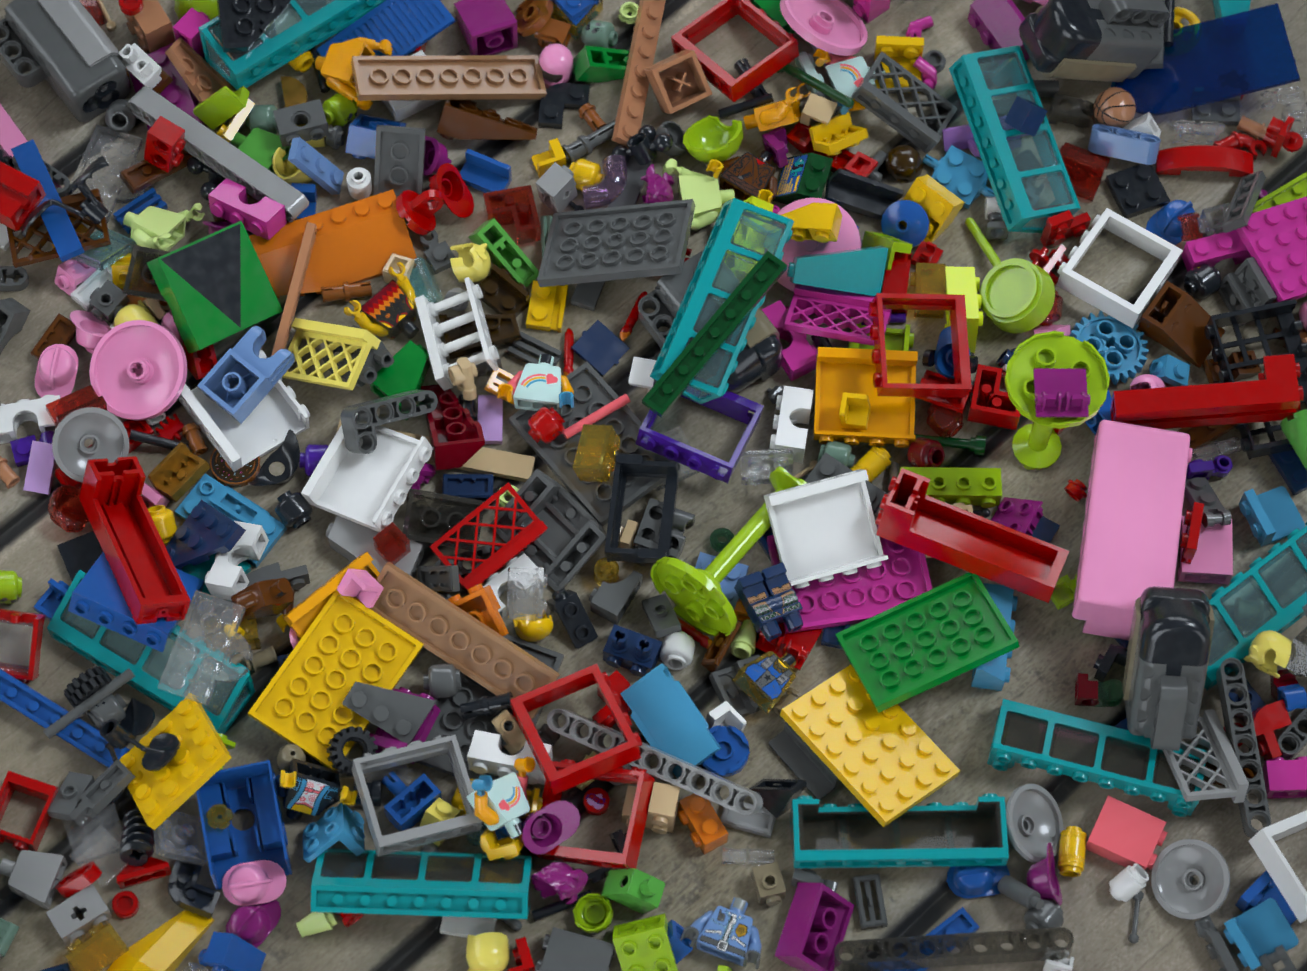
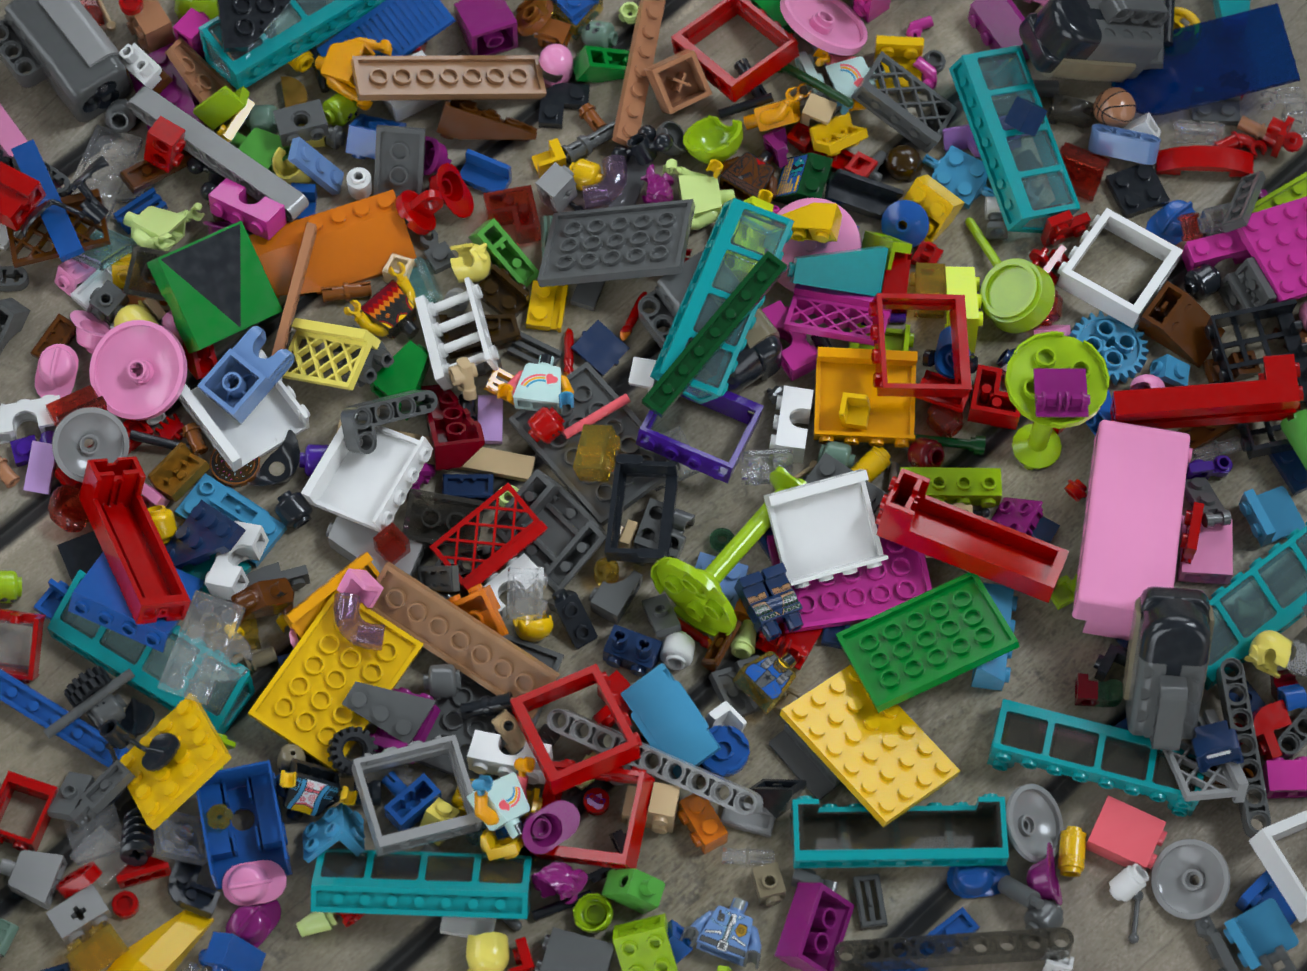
(351, 624): none -> cylinder
(1216, 745): none -> dark blue piece

